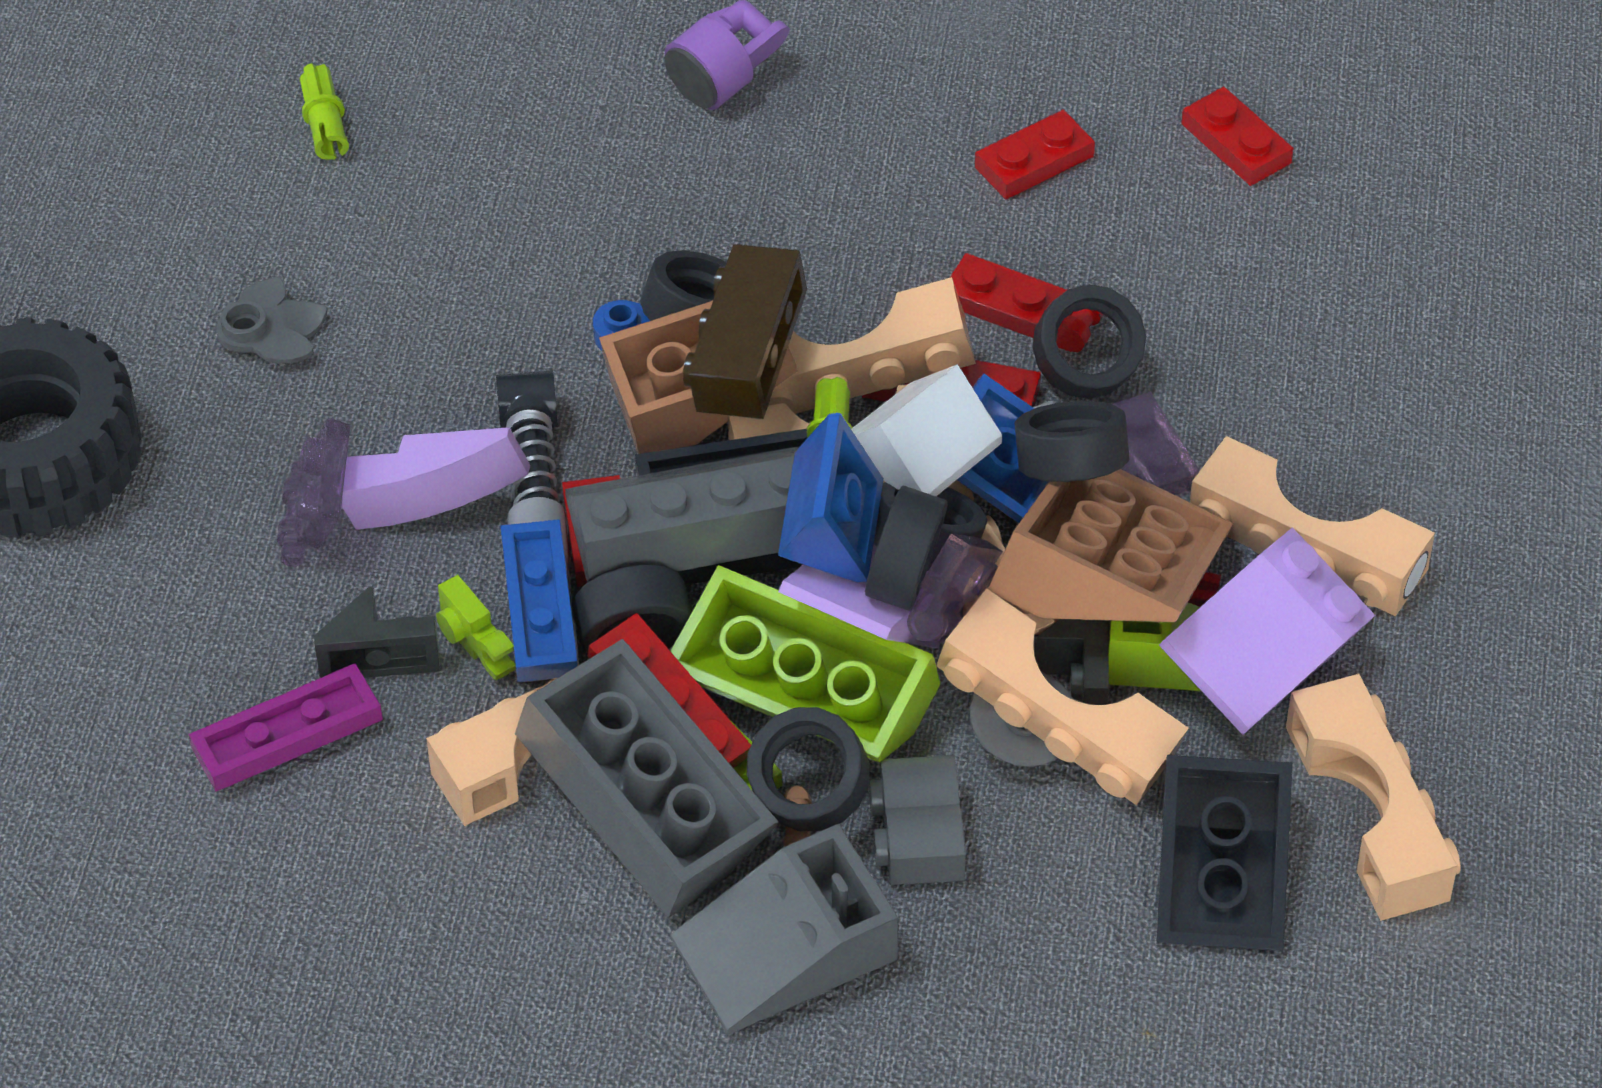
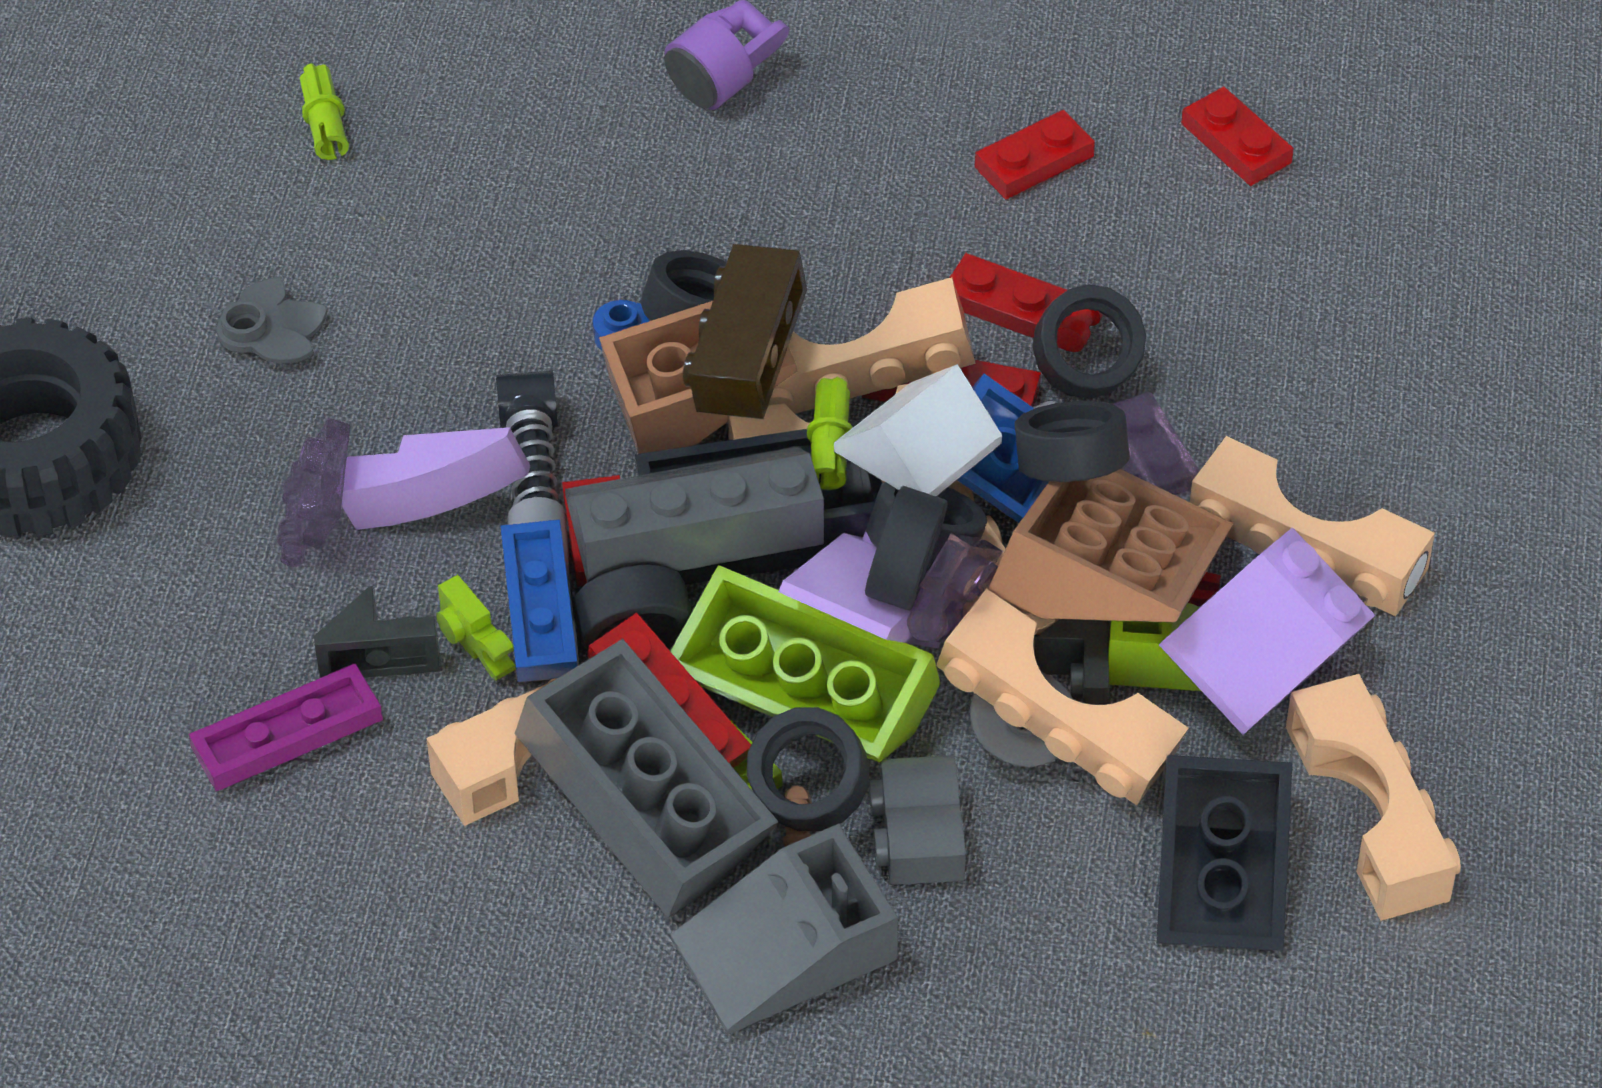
(832, 503): blue slope -> none

